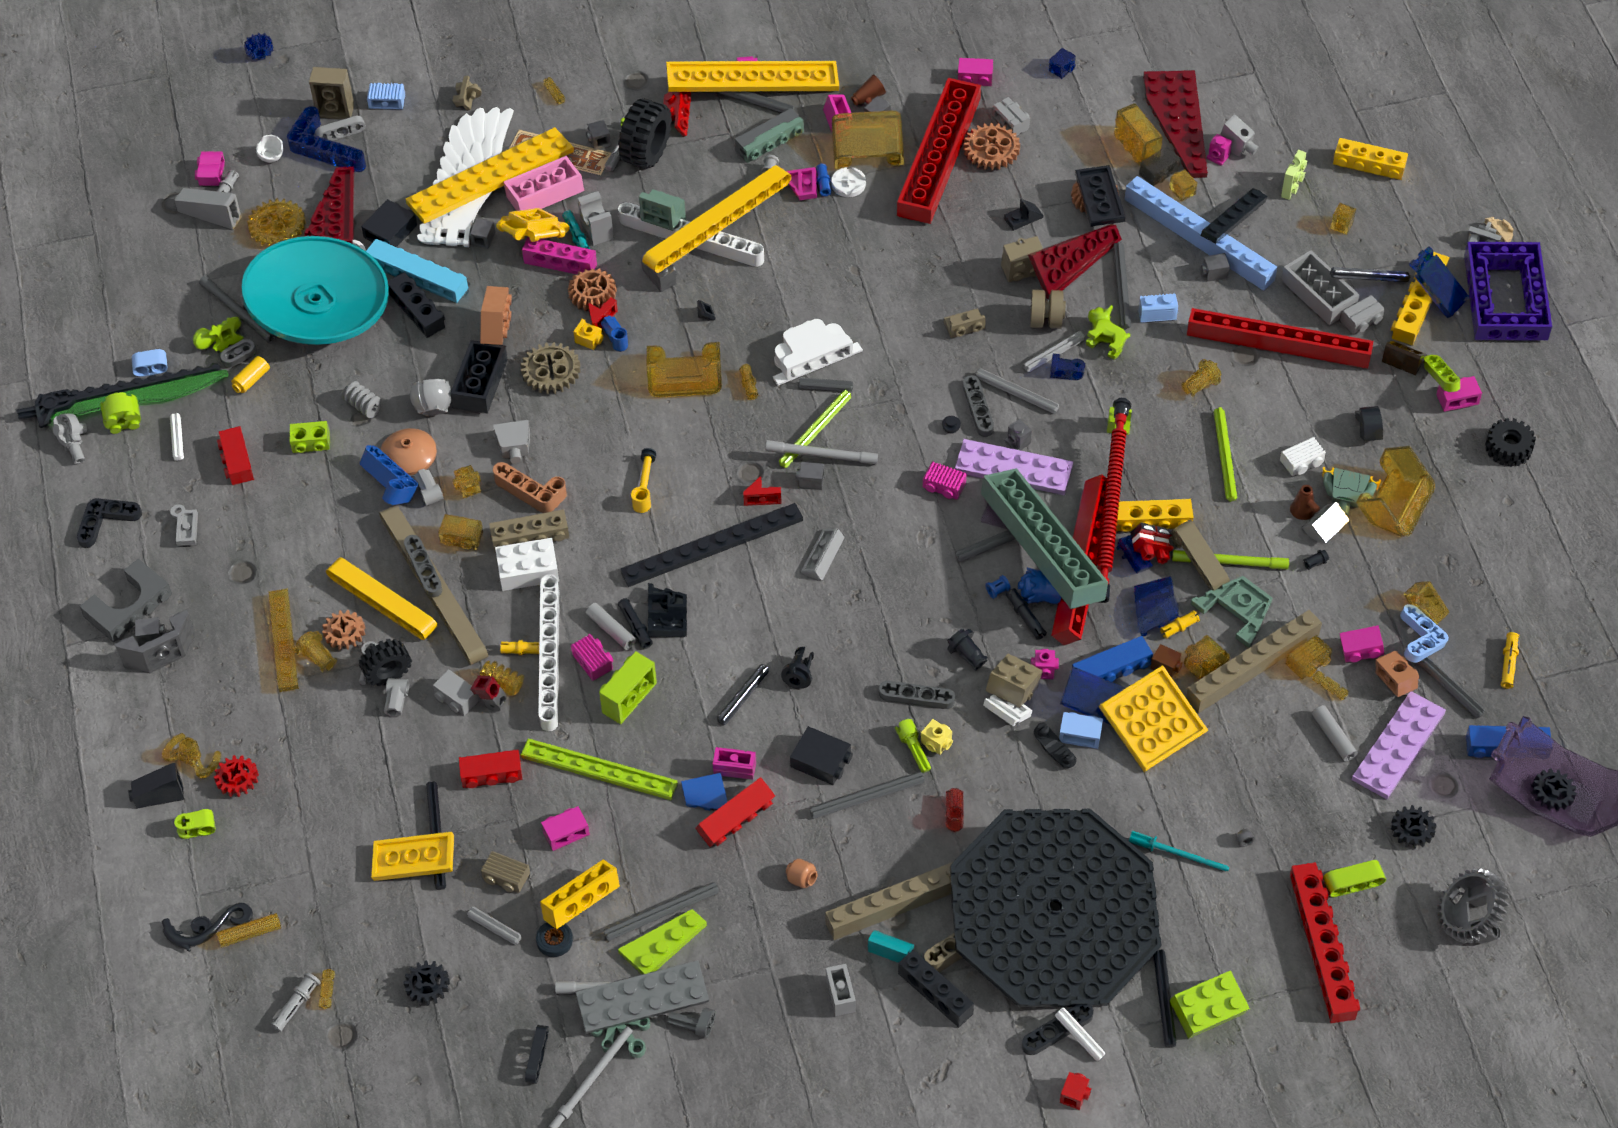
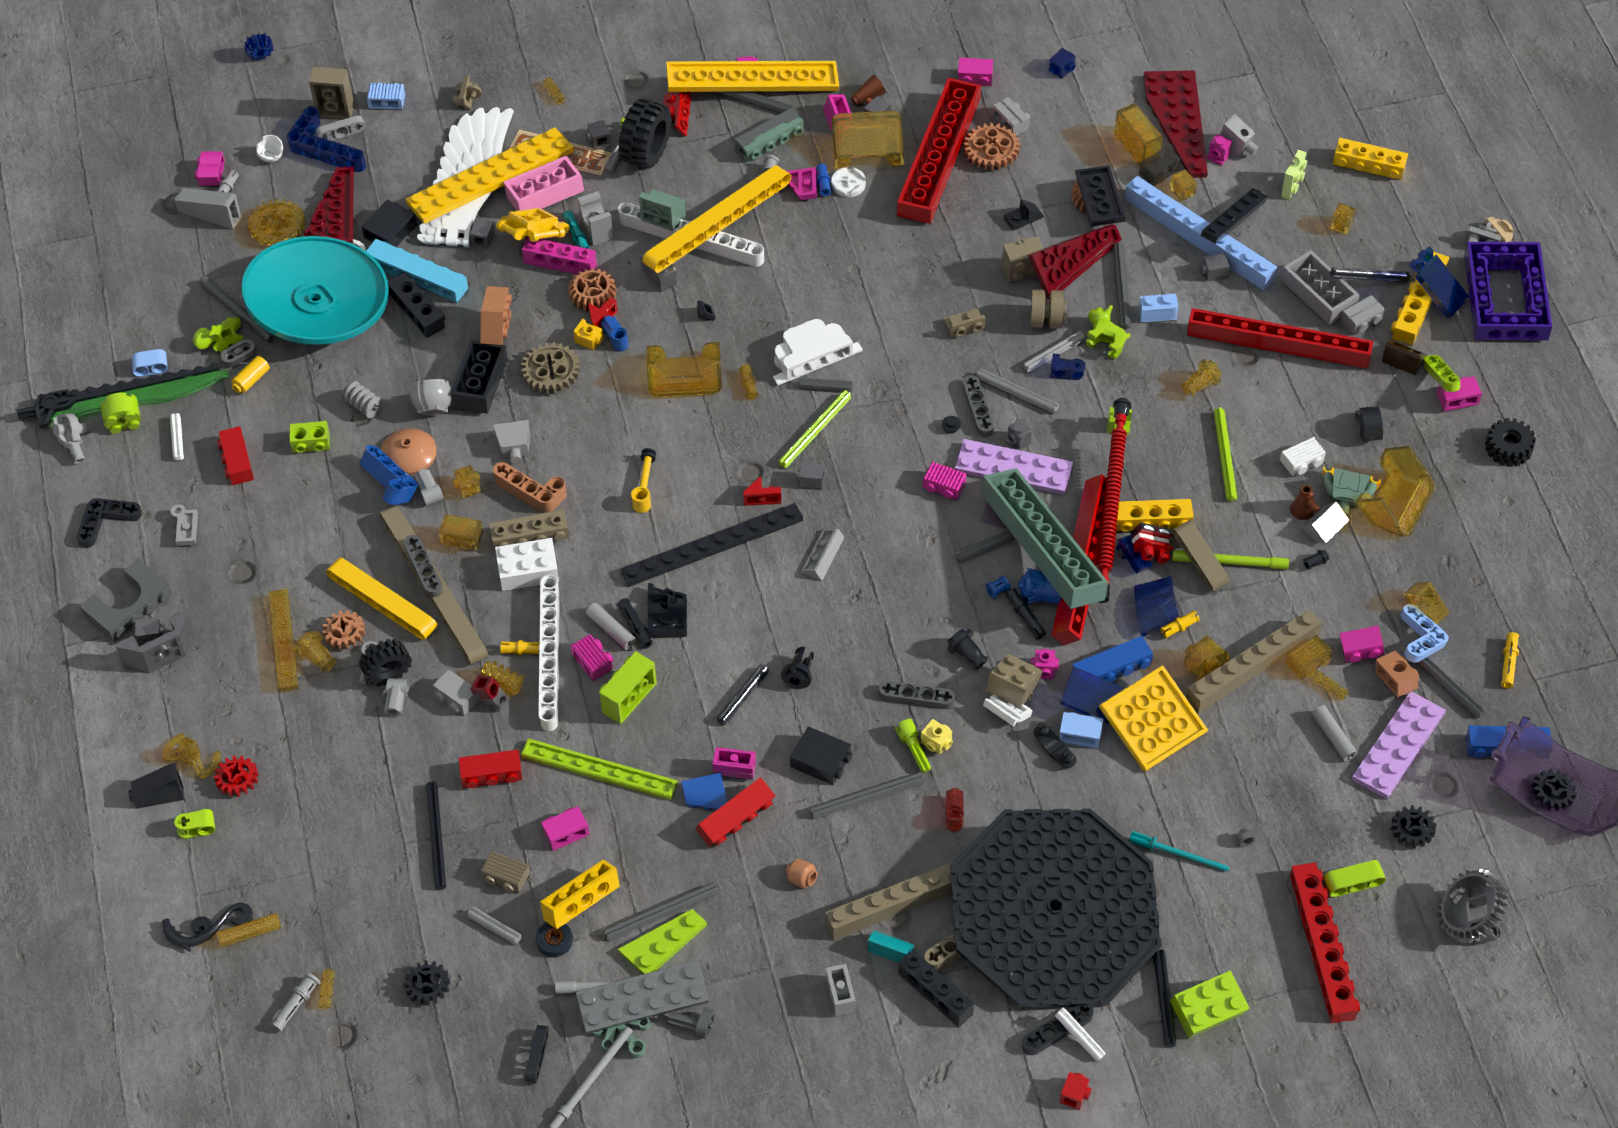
(412, 856): yellow plate -> none
(781, 447): light grey piece -> none
(1168, 658): reddish brown brick -> none
(1242, 600): sand green wing -> none

